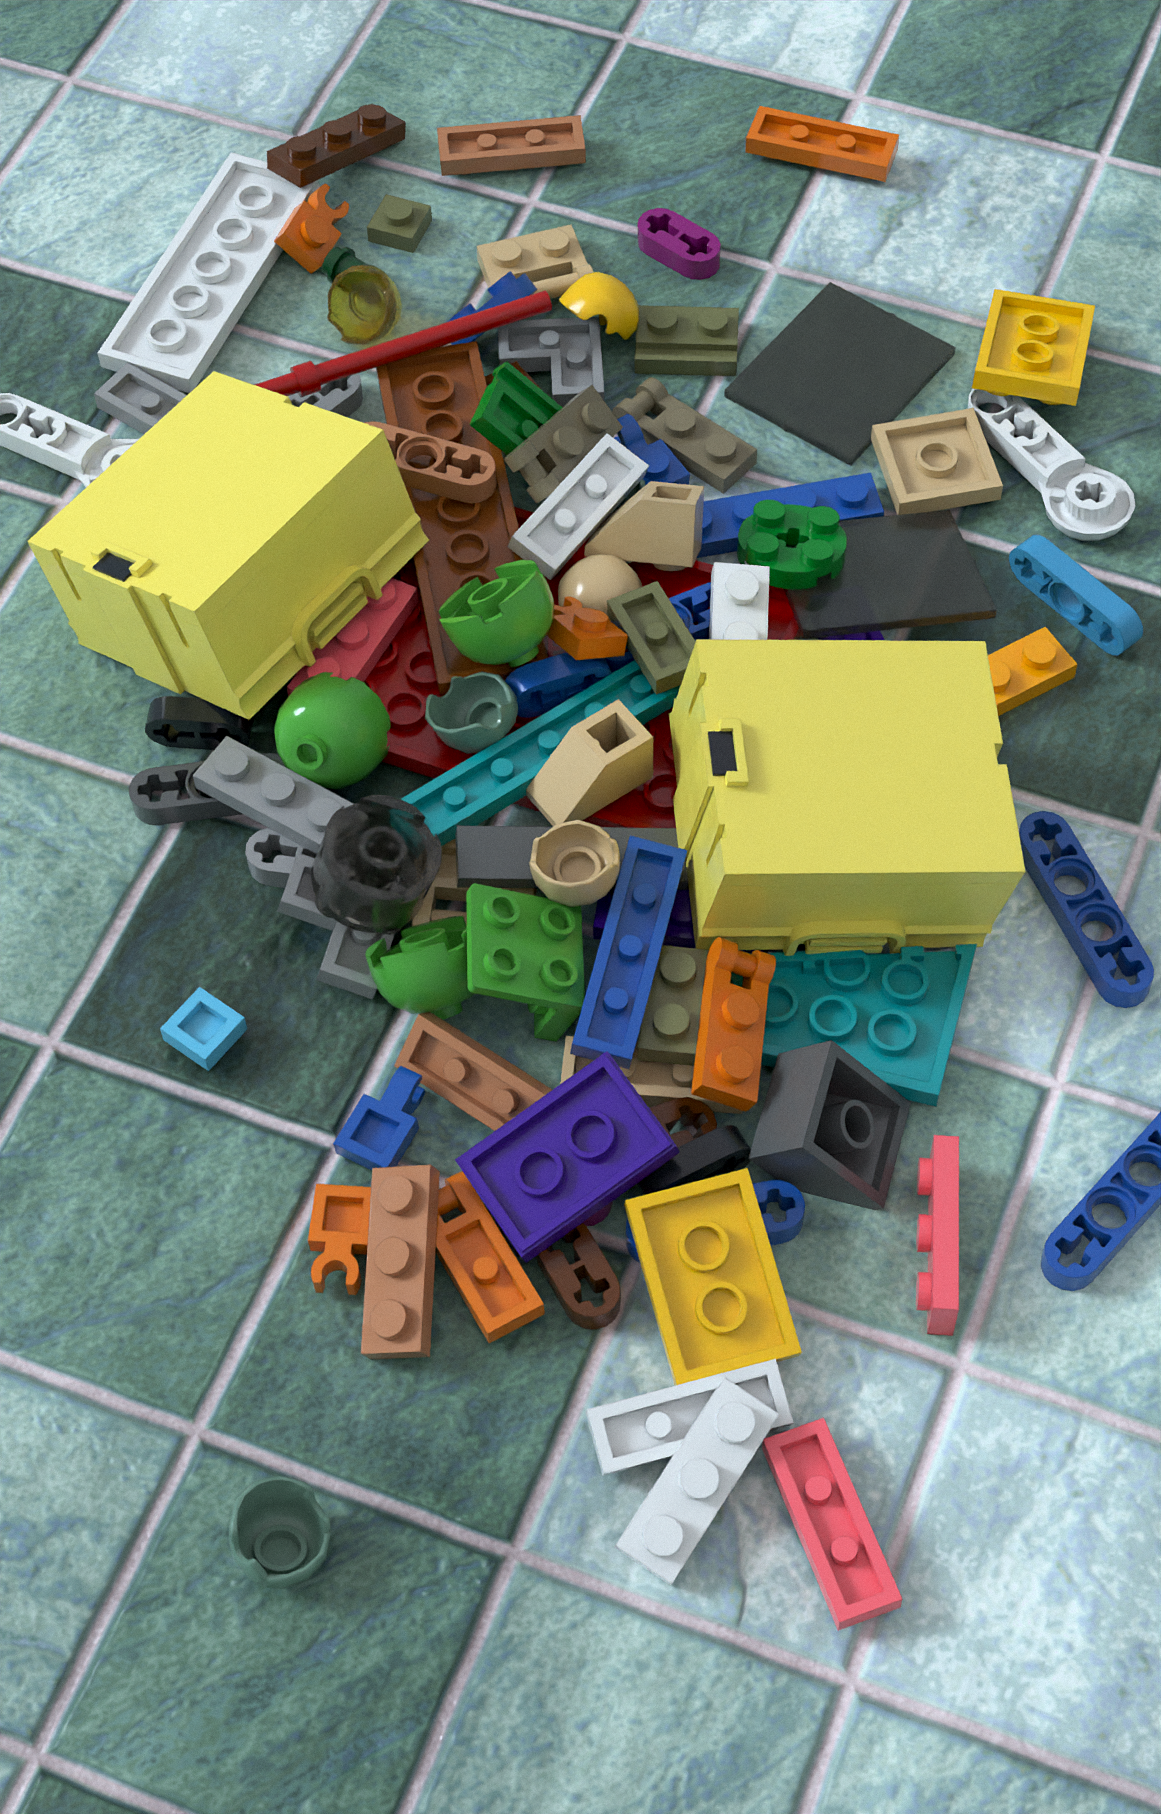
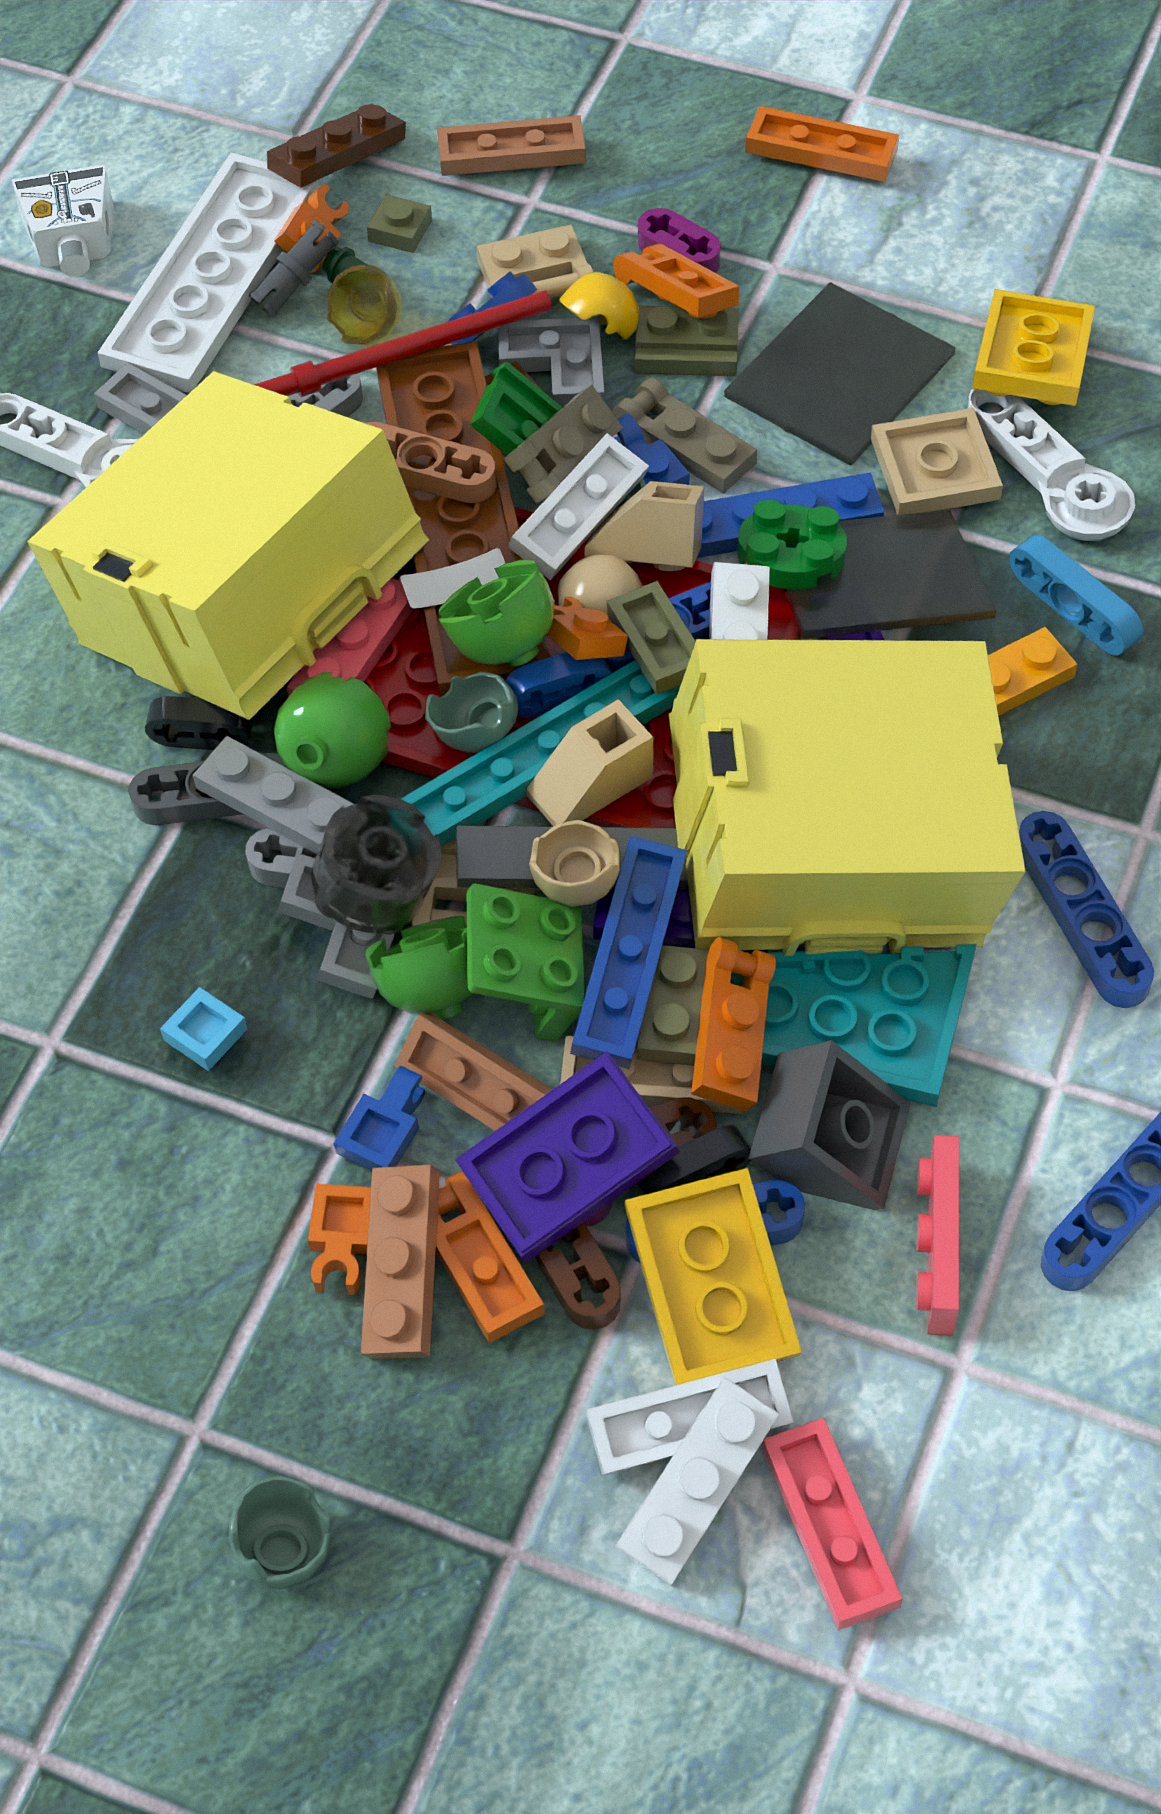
(67, 216): none -> white torso
(293, 268): none -> dark grey pin
(438, 585): none -> white sticker
(677, 280): none -> orange plate

